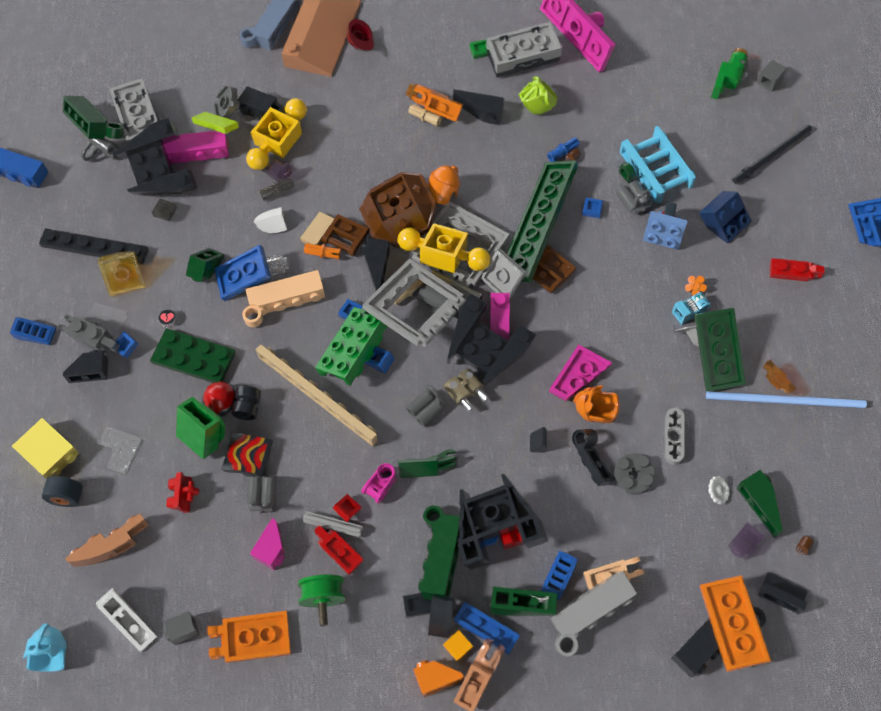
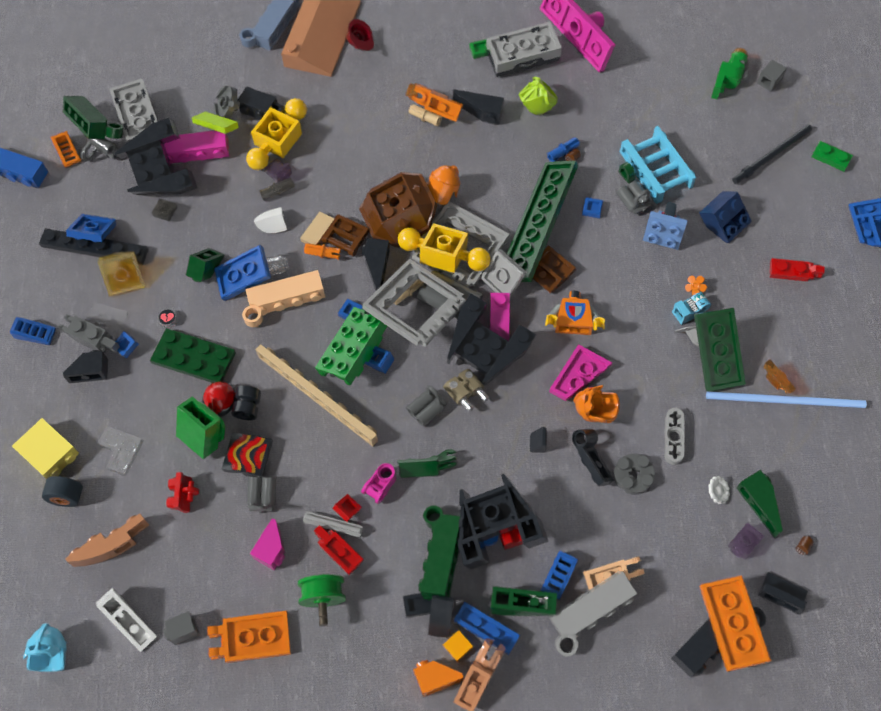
(63, 137): none -> orange slope
(91, 228): none -> blue plate
(574, 316): none -> torso
(831, 156): none -> green plate

